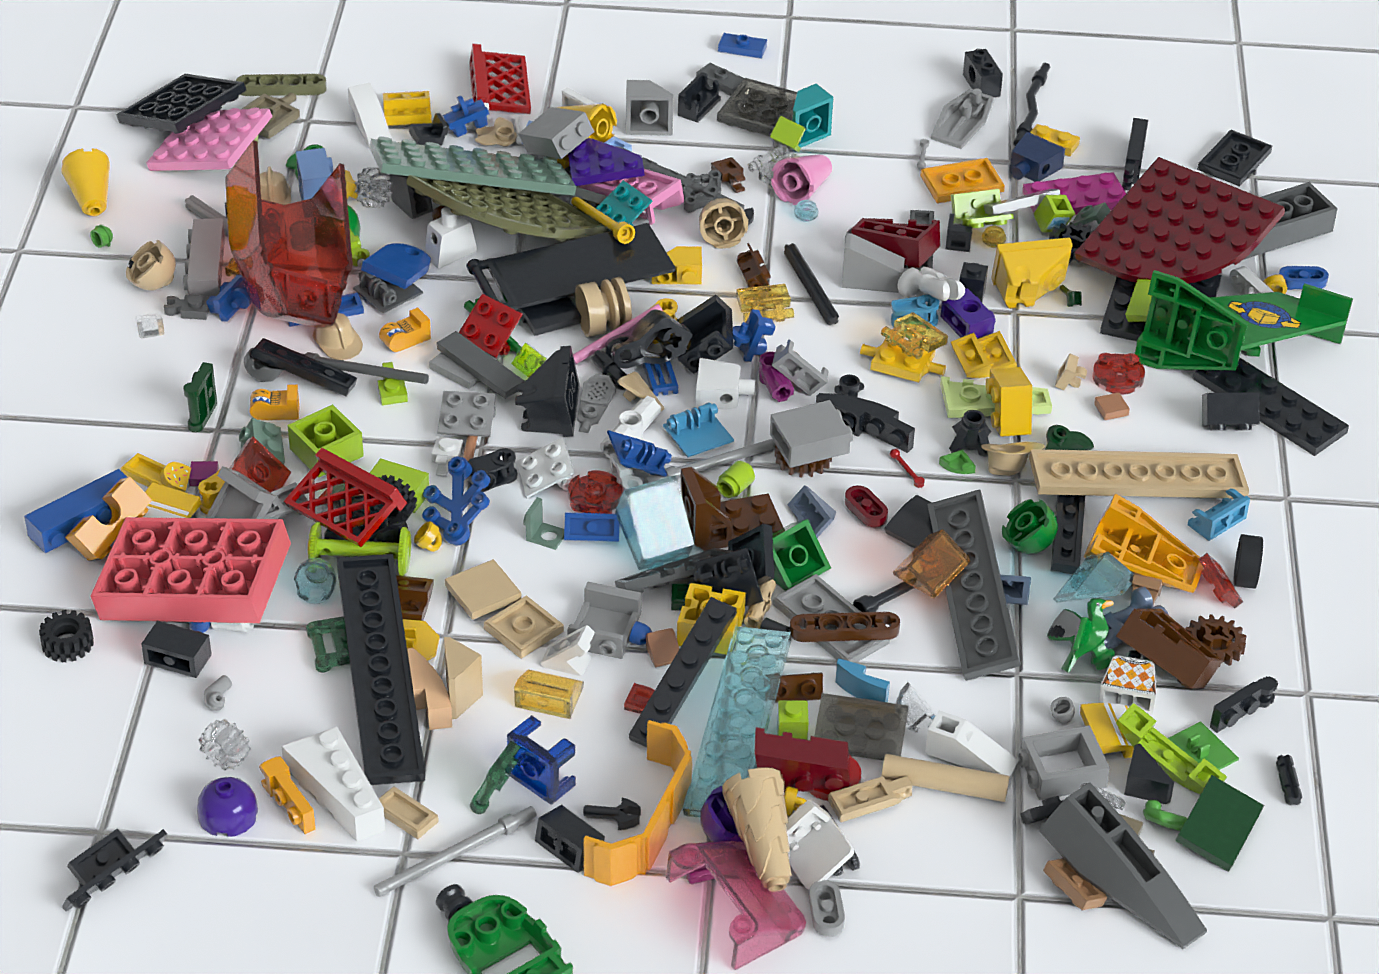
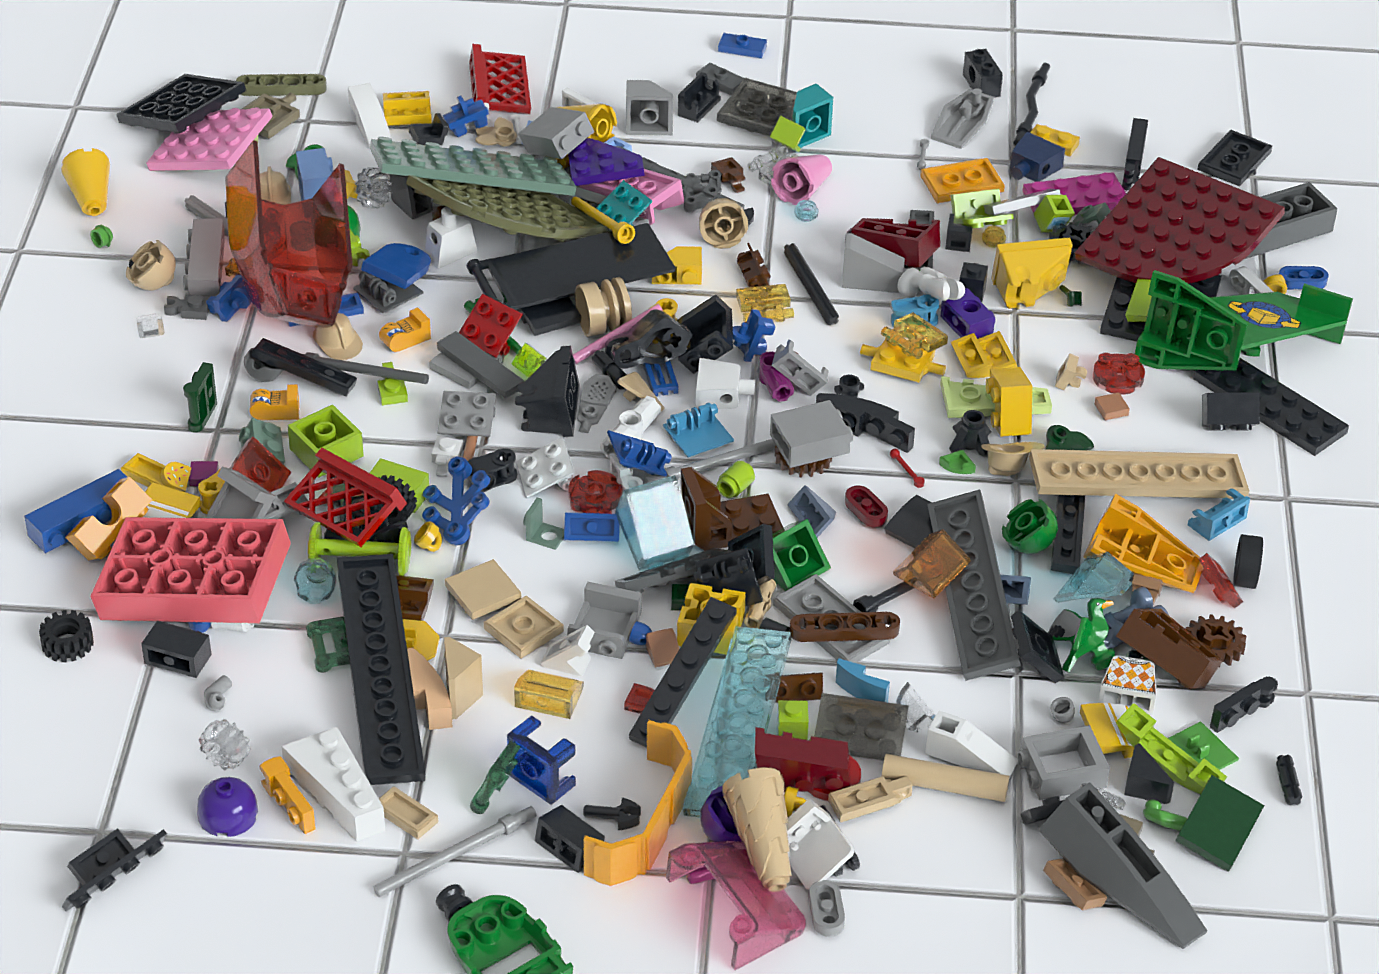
(1036, 647): none -> black plate

